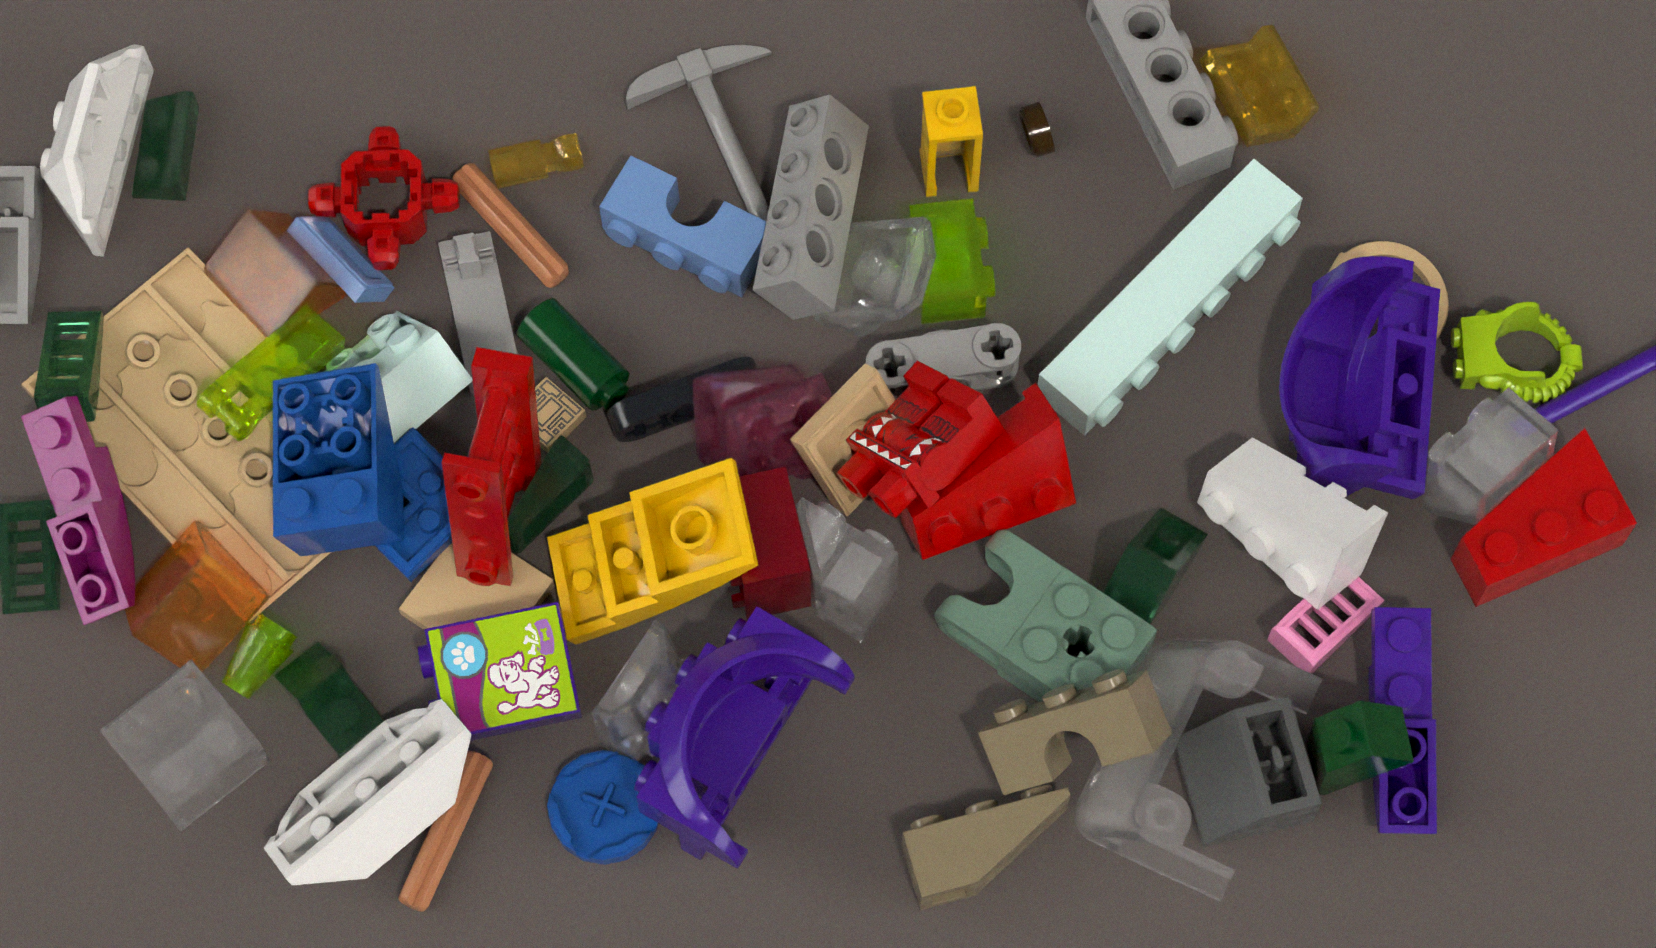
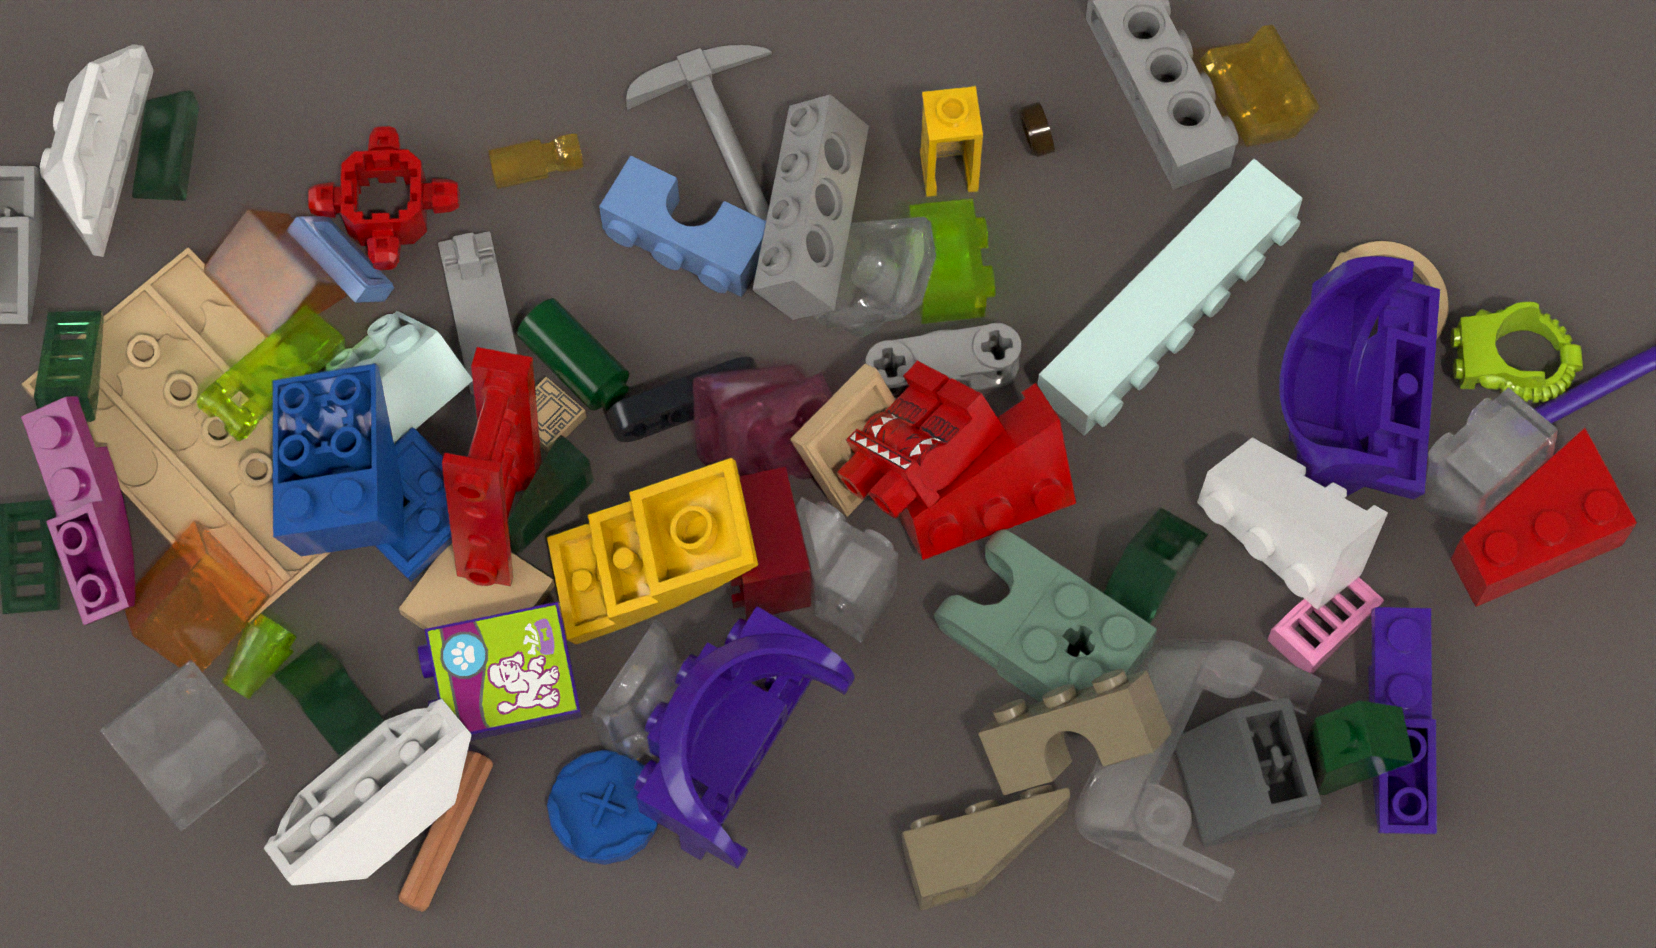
(511, 225): nougat axle -> none

